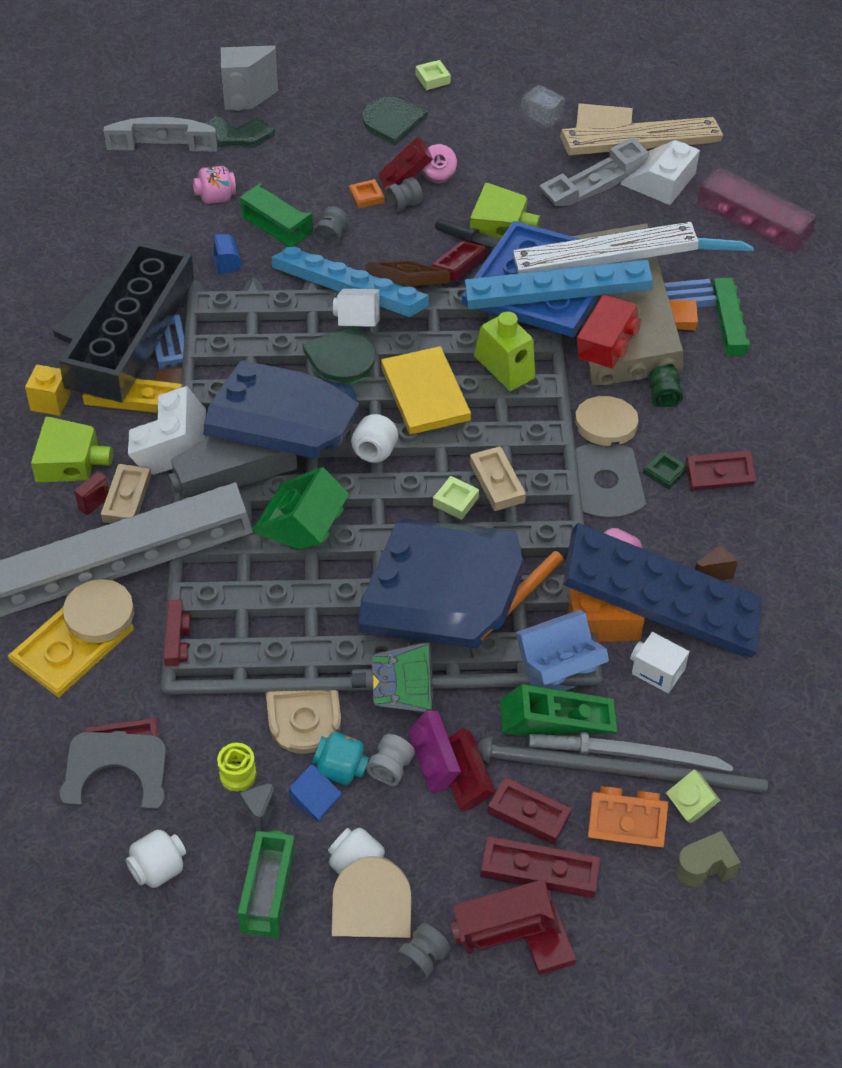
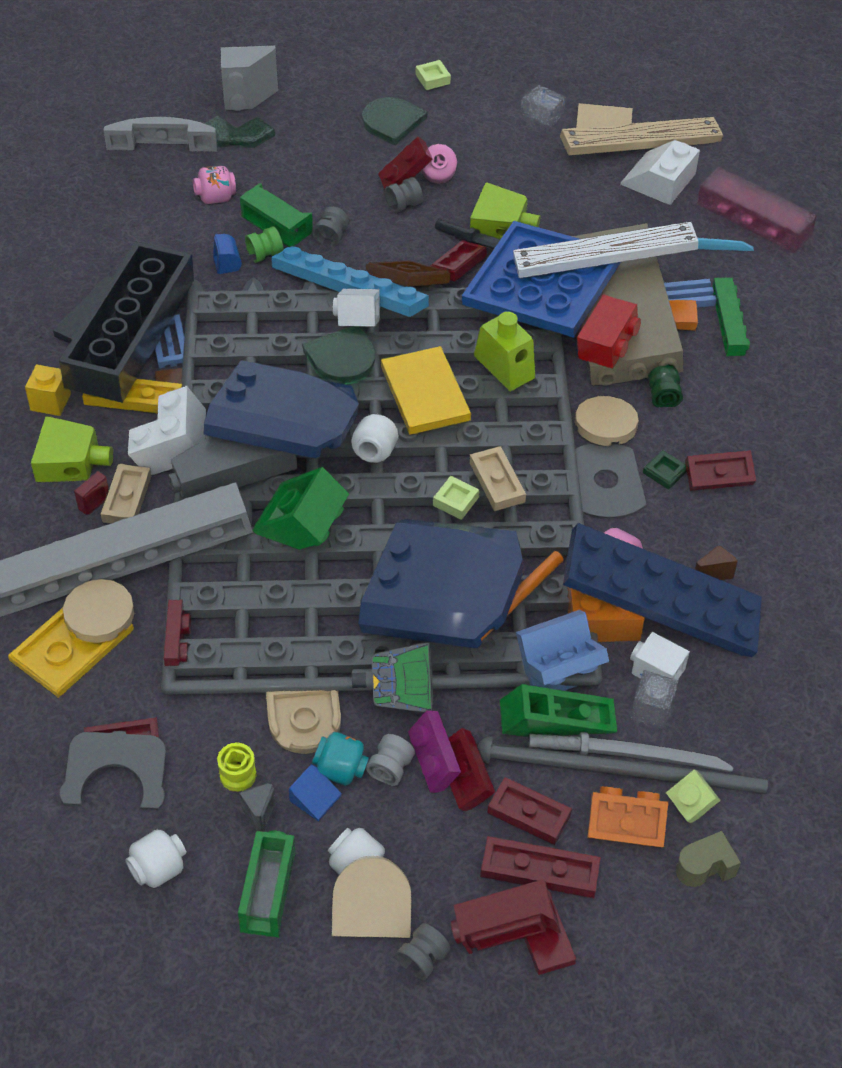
(264, 244): none -> bright green wheel
(366, 193): orange tile -> none
(558, 284): dark azure plate -> none
(598, 178): light grey slope -> none
(654, 700): none -> clear brick

